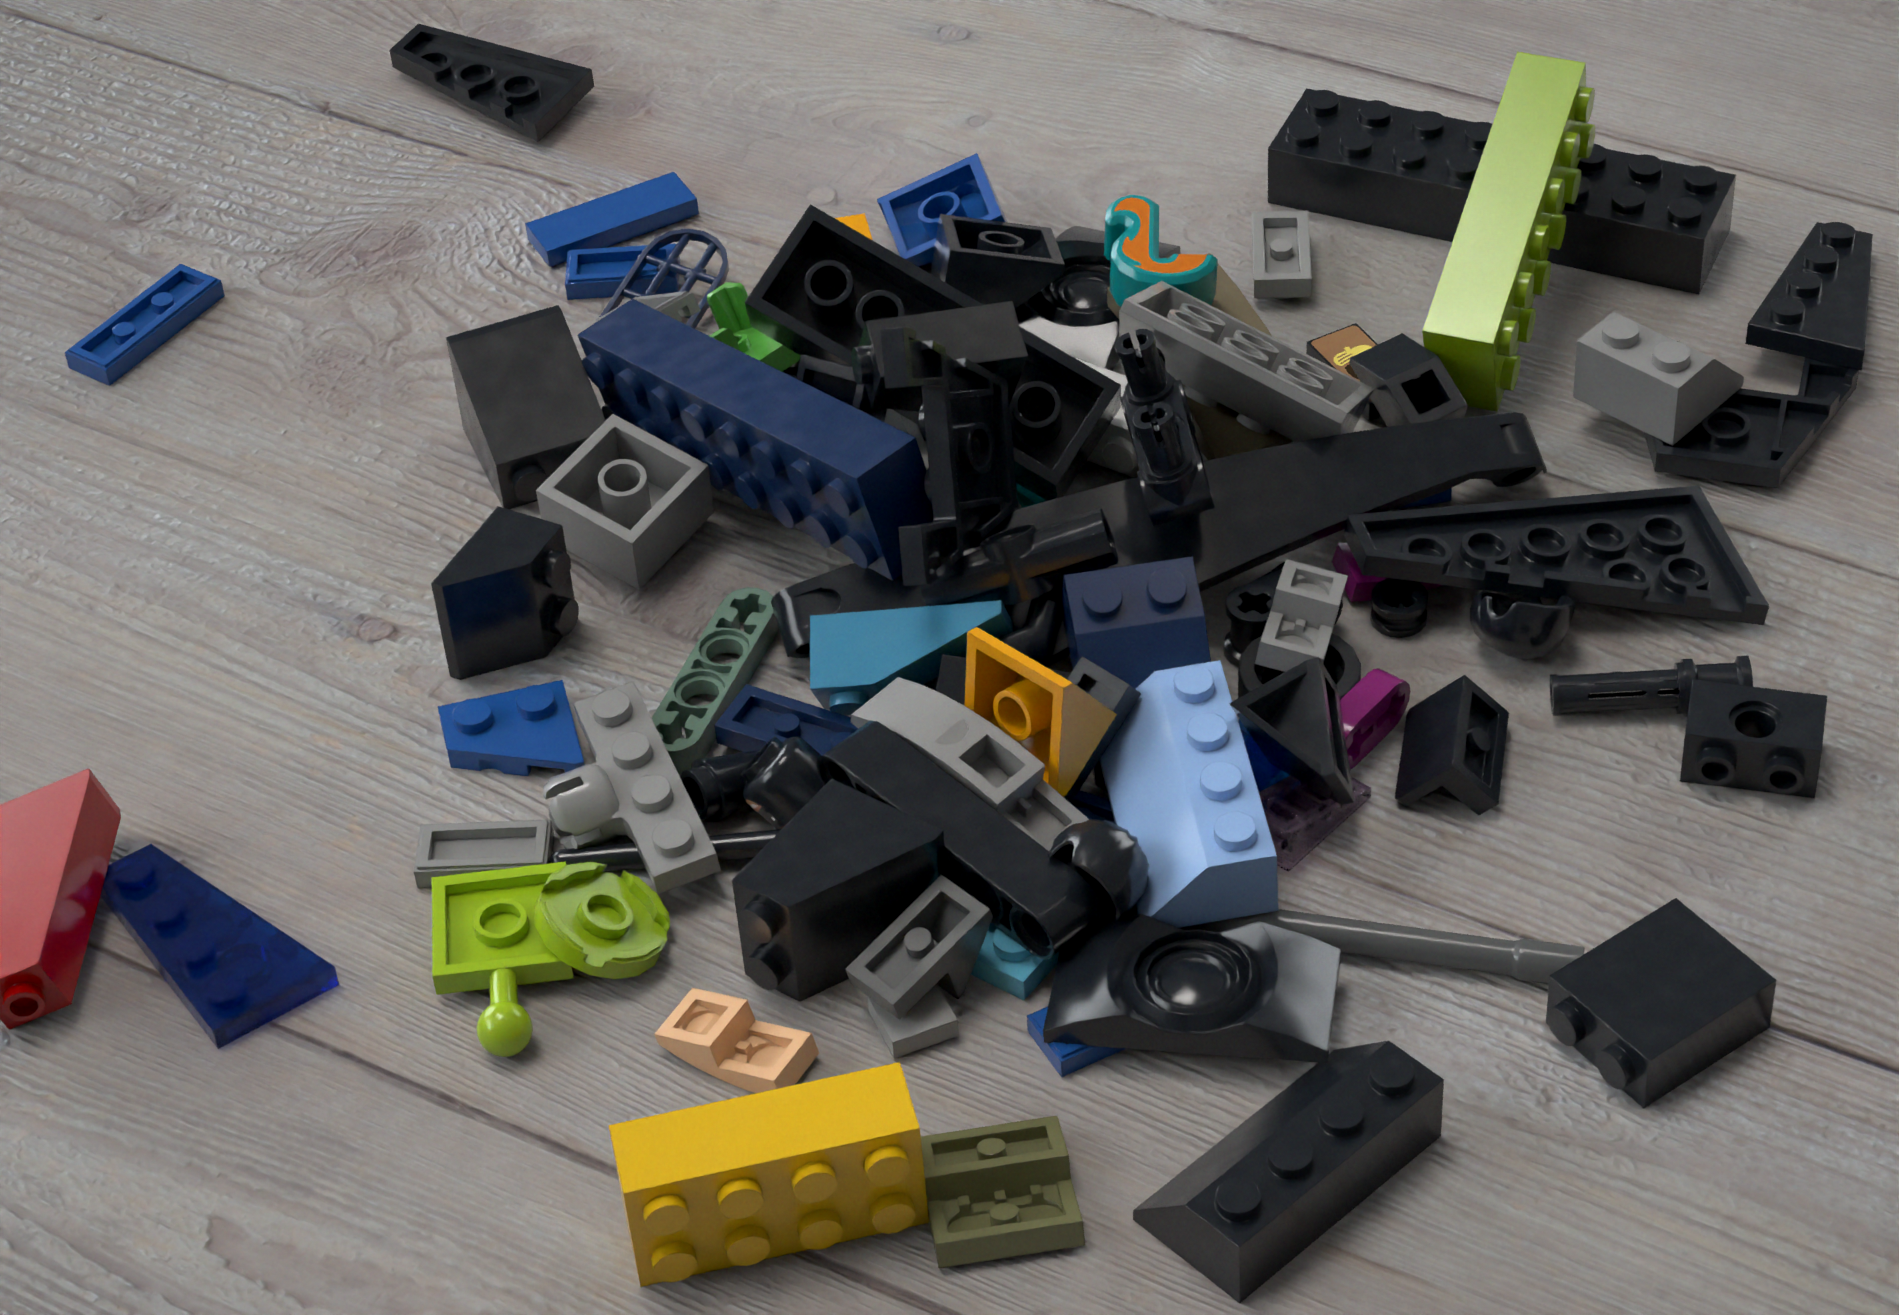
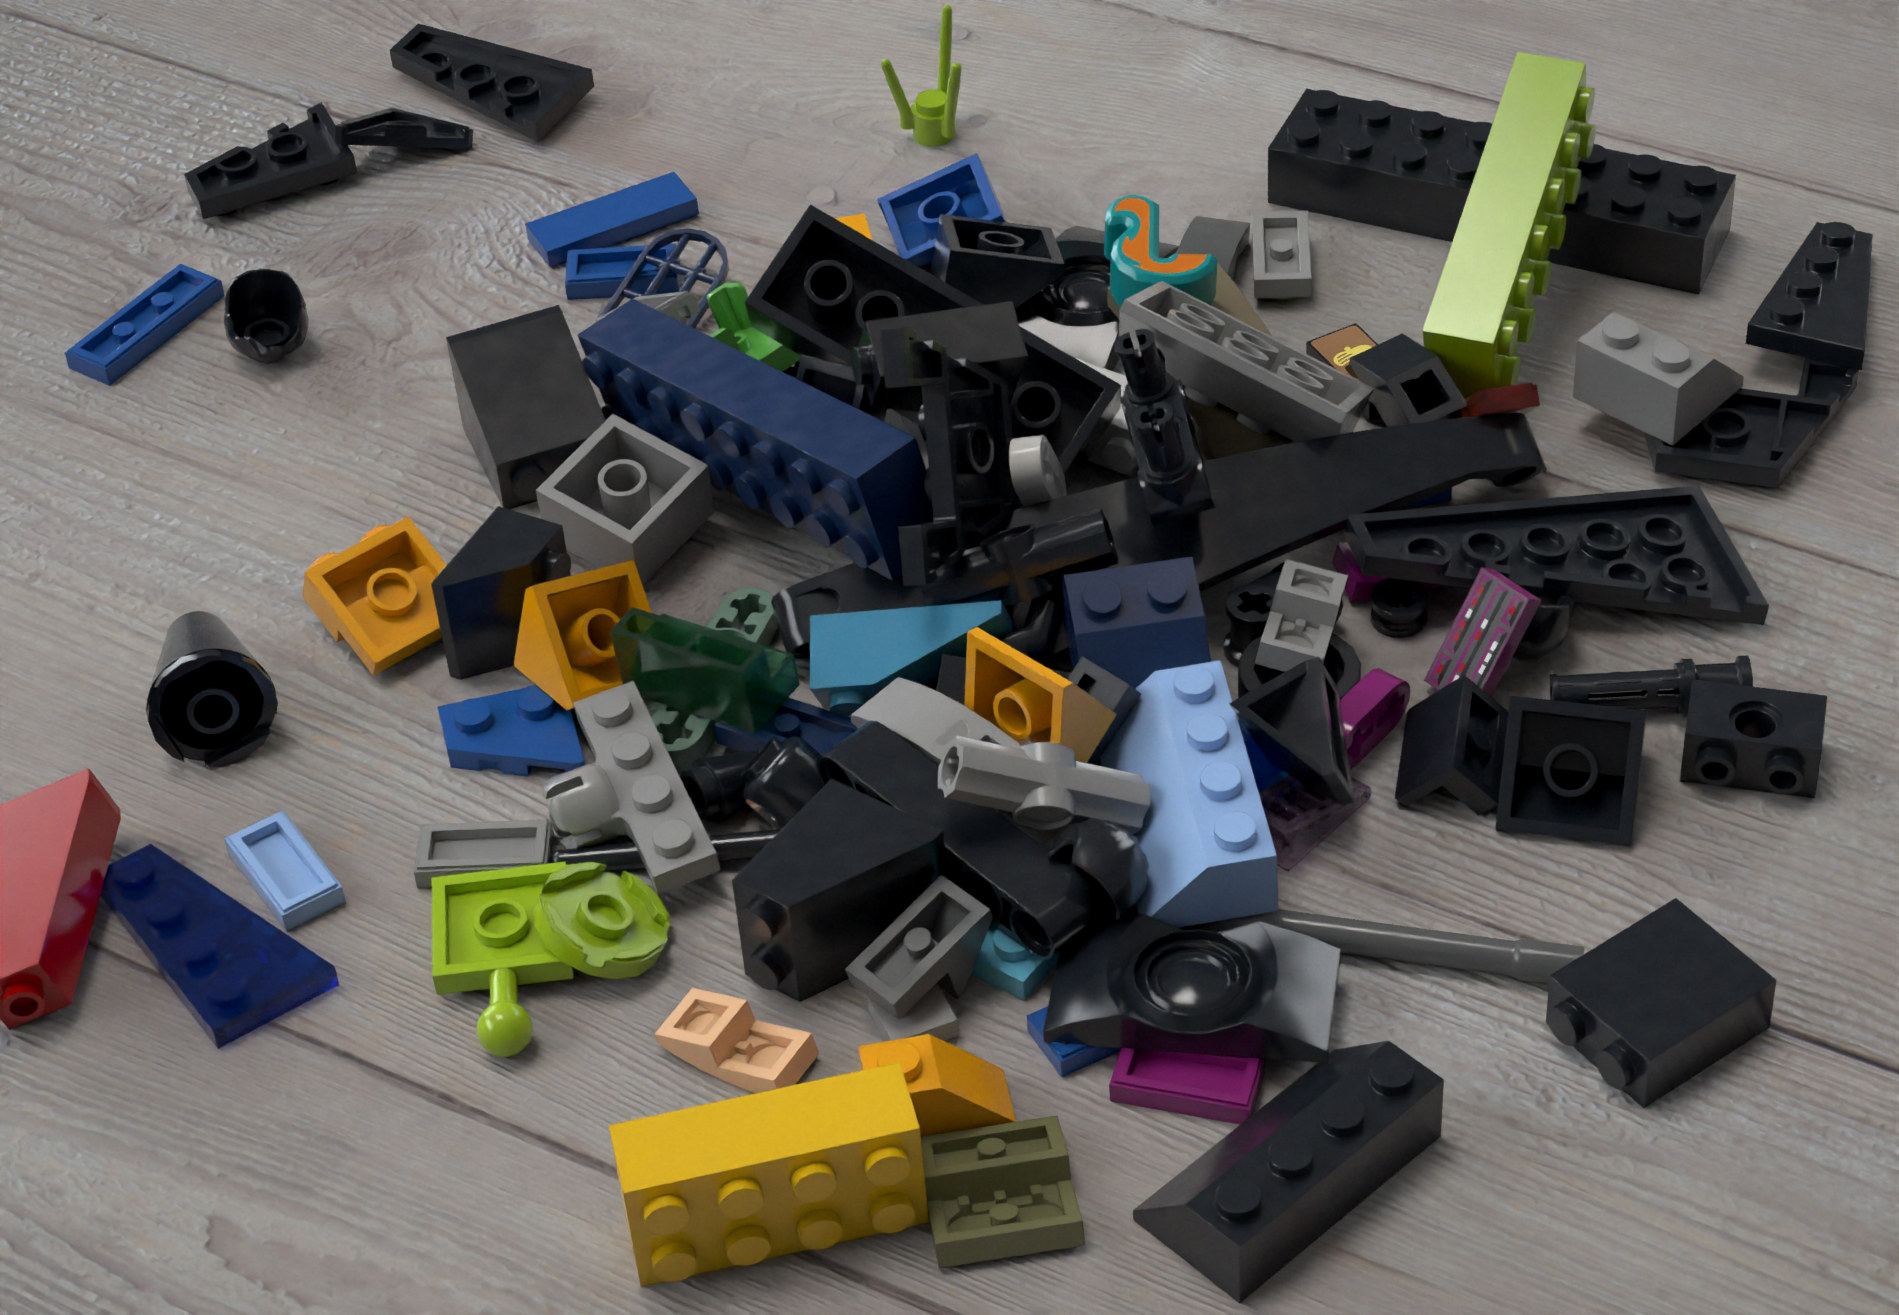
(209, 694): none -> black cone
(265, 315): none -> black hair
(273, 169): none -> black wing
(285, 870): none -> light blue tile
(379, 594): none -> light orange plate
(402, 129): none -> black tile
(567, 628): none -> light orange slope
(703, 669): none -> clear green piece
(934, 110): none -> lime plant
(945, 1083): none -> light orange slope
(1035, 470): none -> white beam
(1041, 784): none -> light grey piece
(1188, 1083): none -> magenta tile
(1218, 237): none -> dark grey slope
(1484, 633): none -> tile
(1501, 400): none -> clear red tile
(1571, 770): none -> black slope

